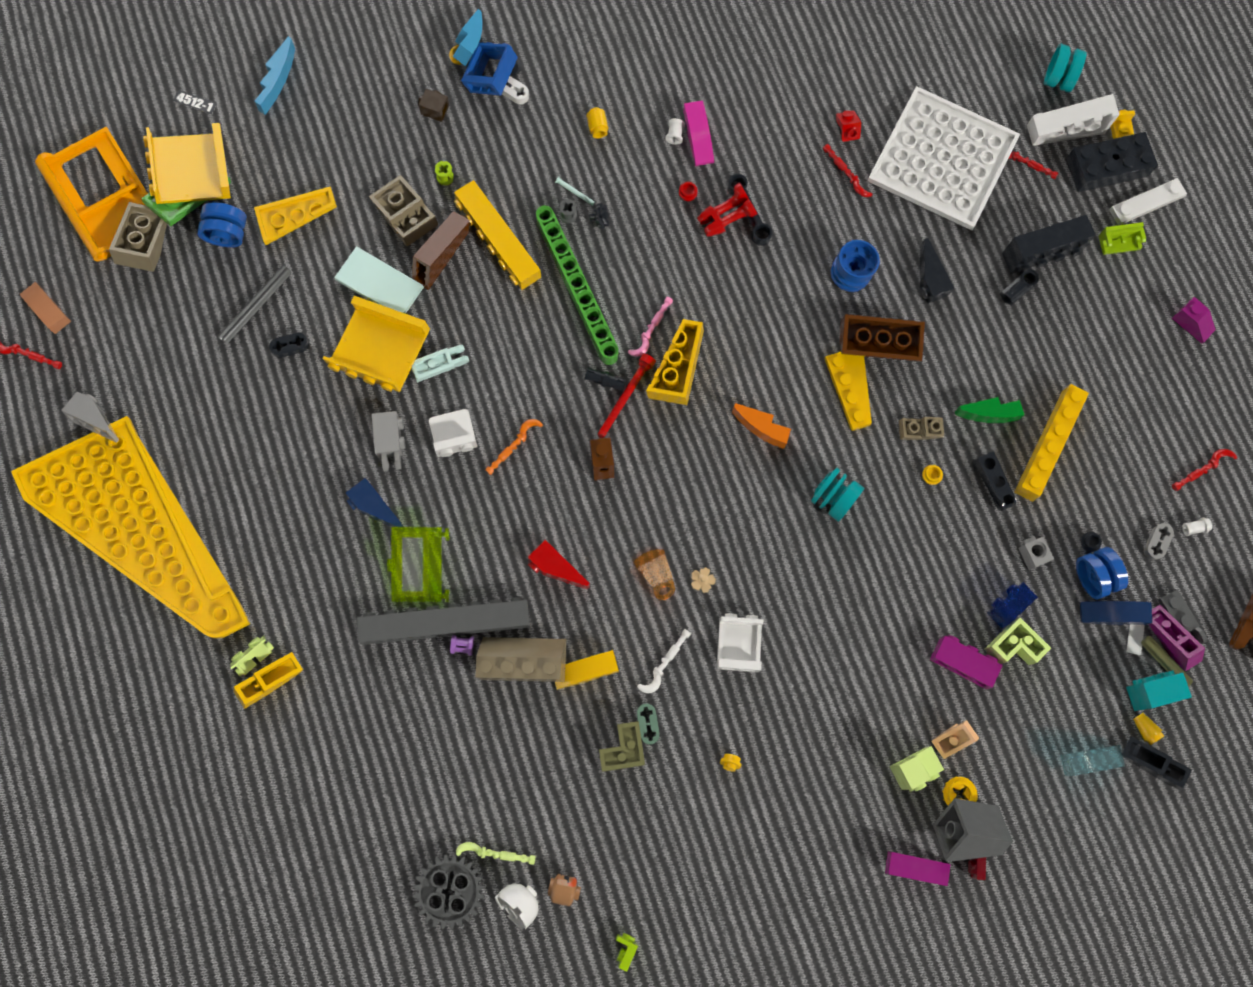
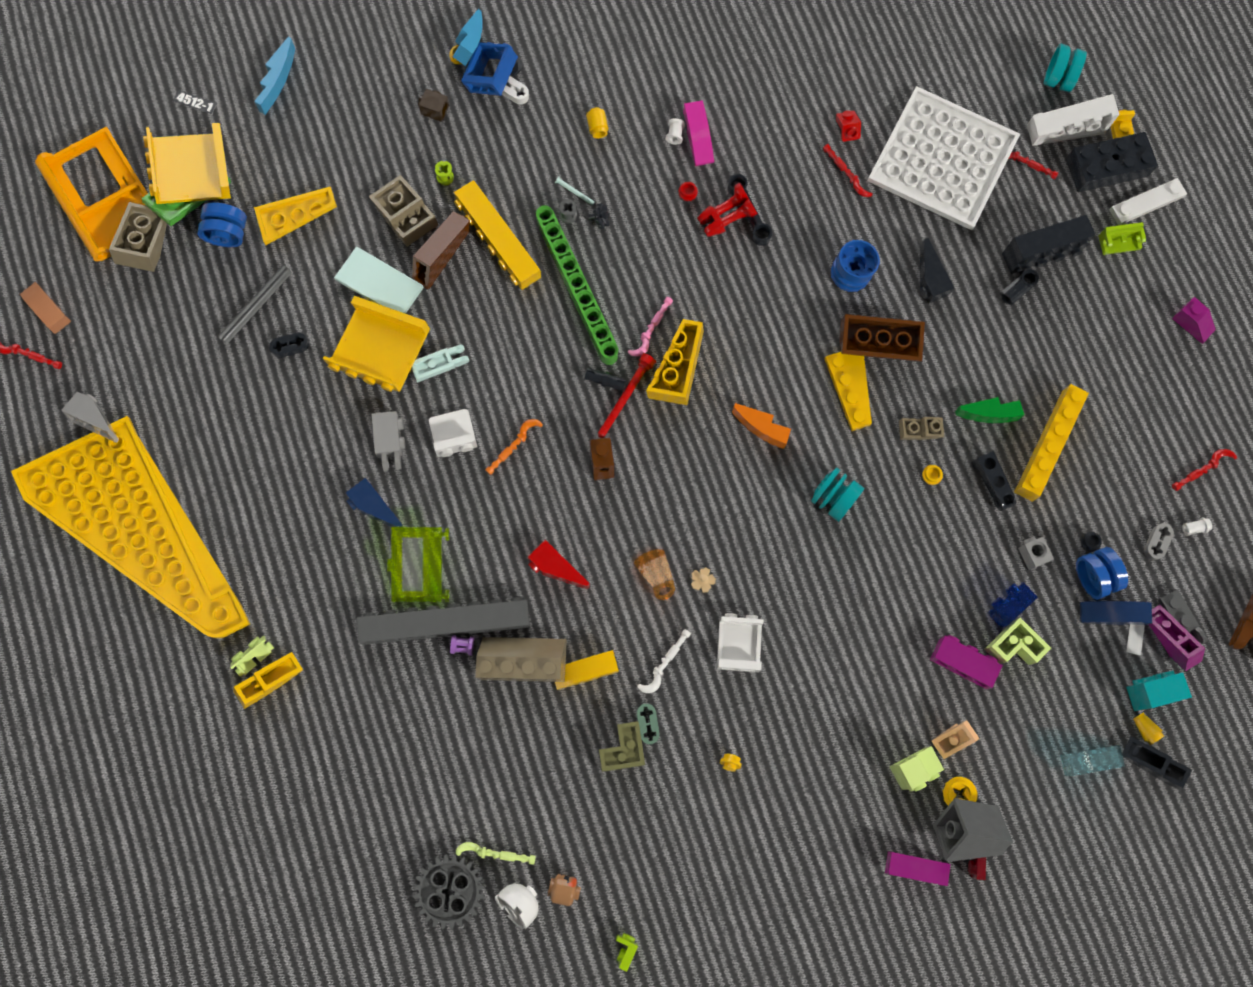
(1163, 657): olive axle -> none

